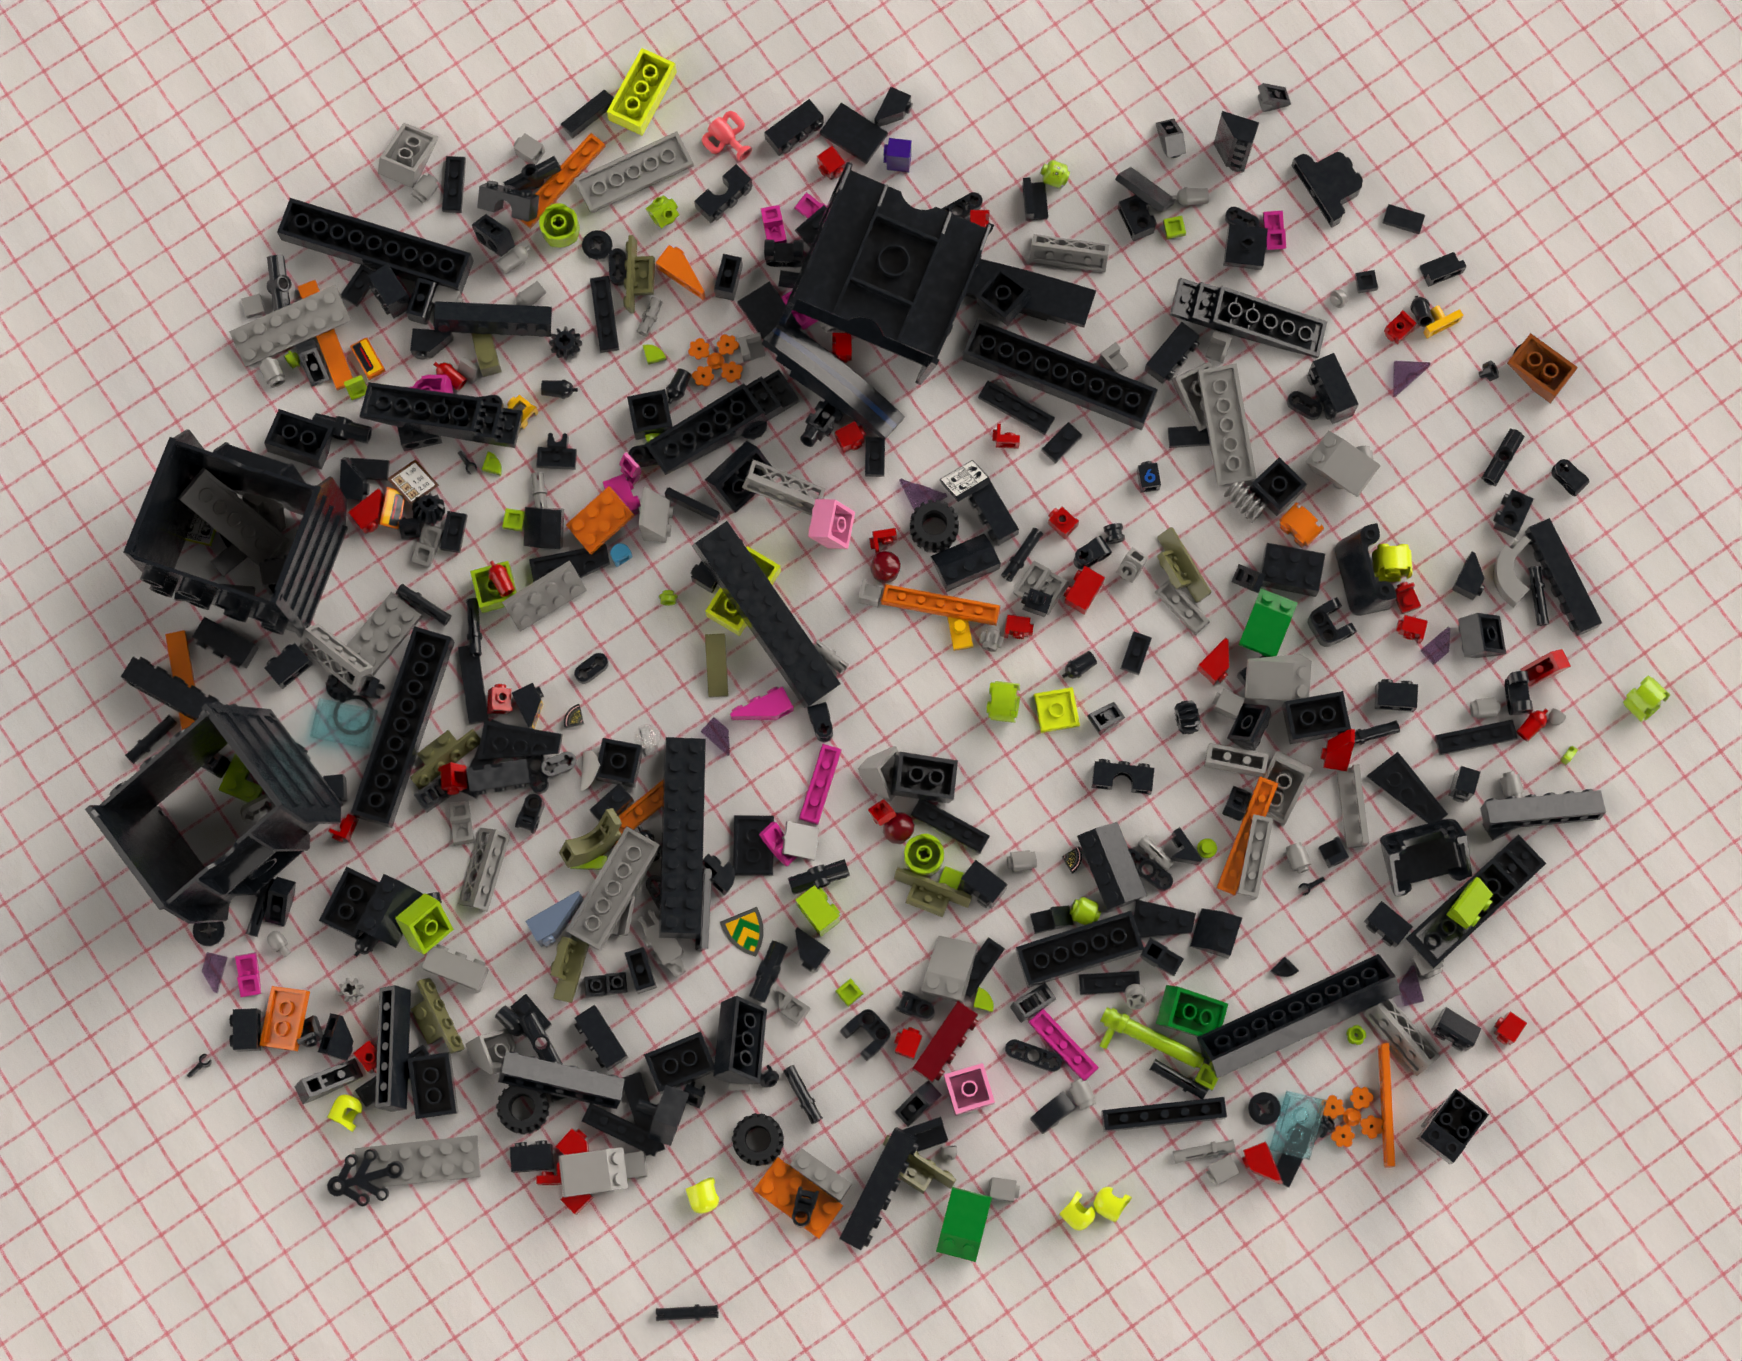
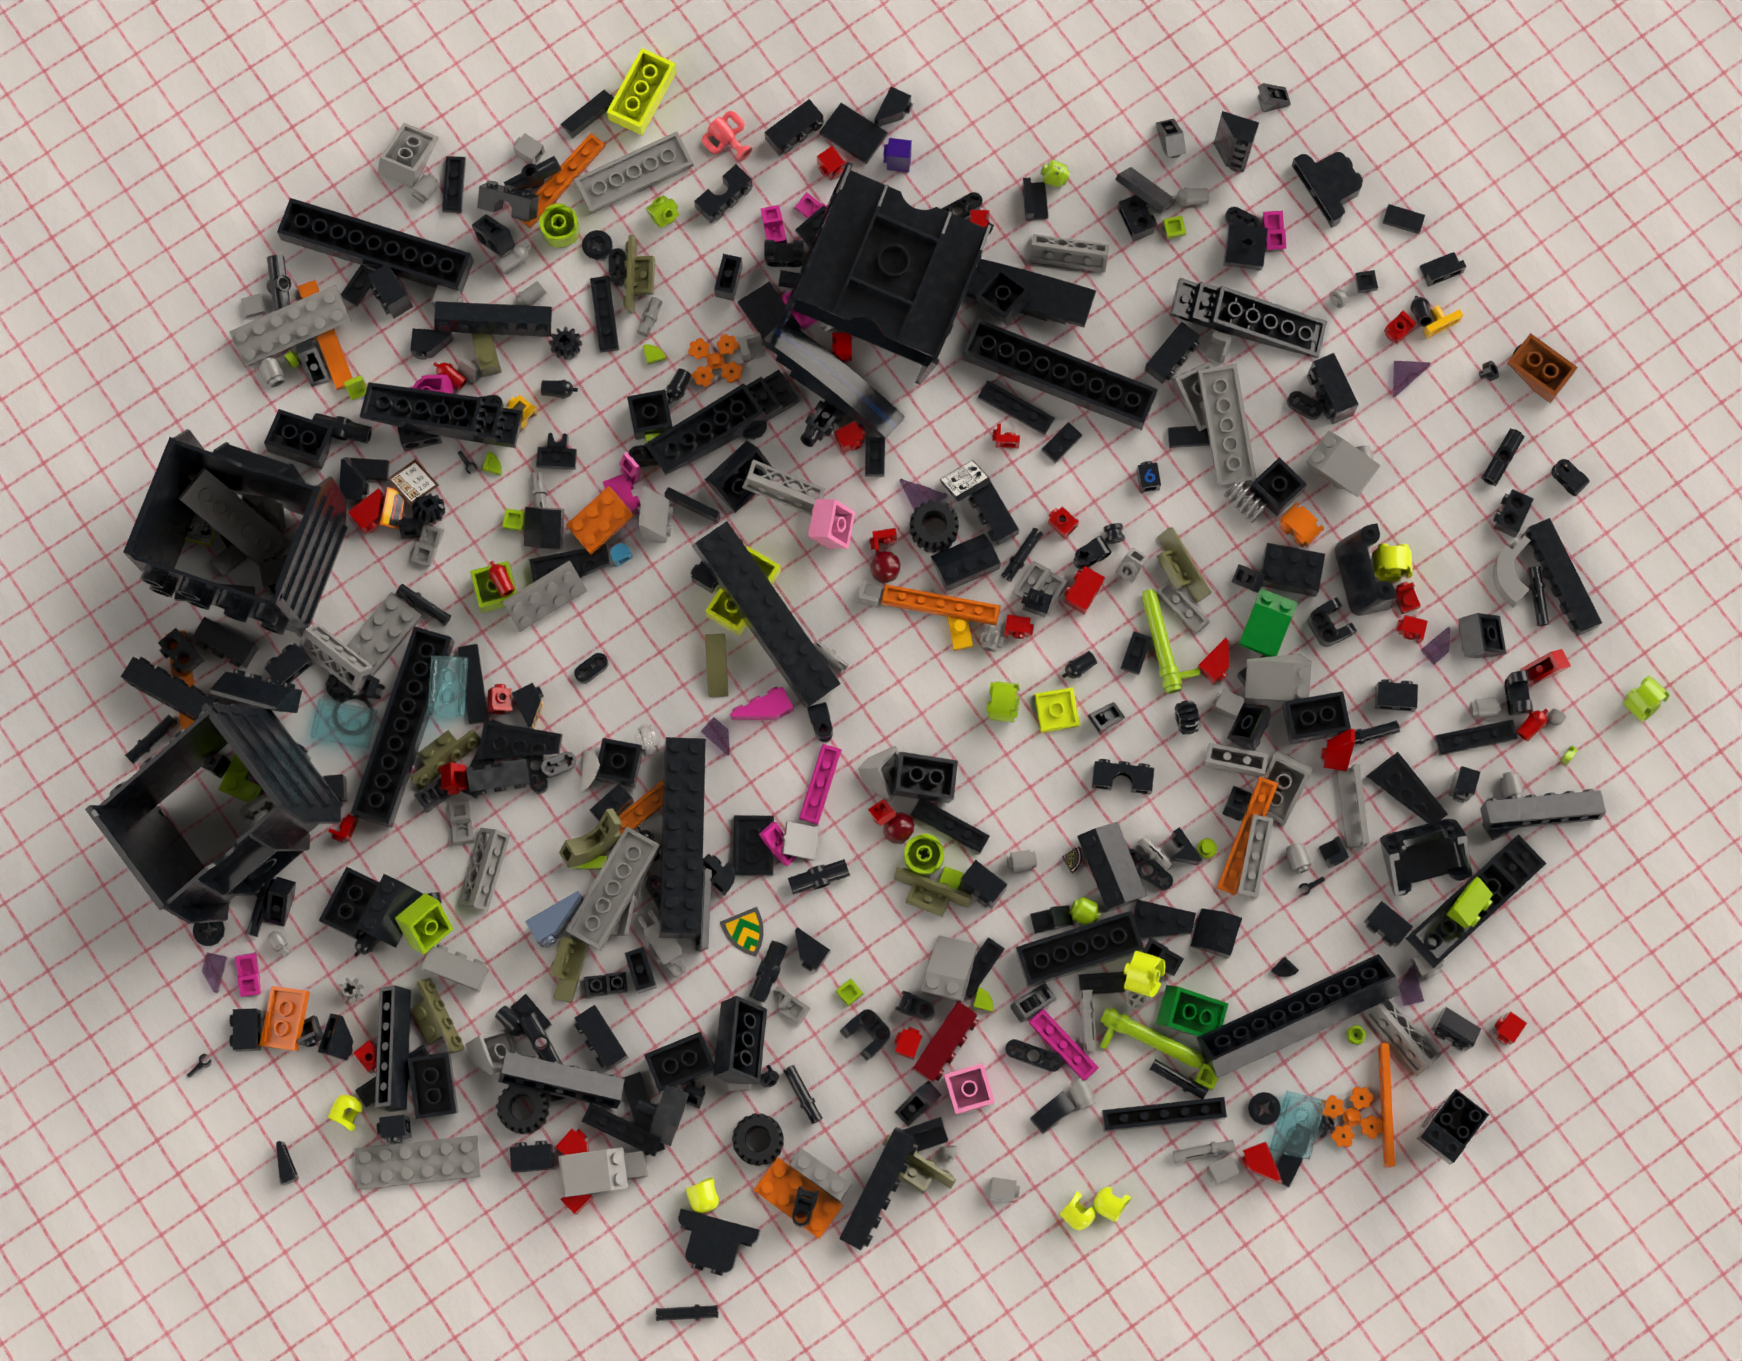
(182, 650): none -> black brick
(258, 692): none -> black slope
(286, 1168): none -> black slope
(327, 1081): black slope -> none
(362, 1179): black plant -> none
(367, 358): slope -> none
(394, 1128): none -> black brick
(421, 301): black brick -> none
(447, 686): none -> clear light blue tile
(453, 531): black plate -> none
(474, 635): black pin -> none
(529, 814): black piece -> none
(549, 1178): red bracket -> none
(573, 717): black tile -> none
(668, 598): lime plate -> none
(676, 266): orange slope -> none
(714, 1241): none -> black brick
(817, 910): lime brick -> none
(964, 1224): green slope -> none
(1088, 1025): none -> light grey pin
(1113, 359): light grey panel -> none
(1144, 974): none -> neon yellow brick
(1168, 670): none -> lime cylinder
(1470, 578): black slope -> none

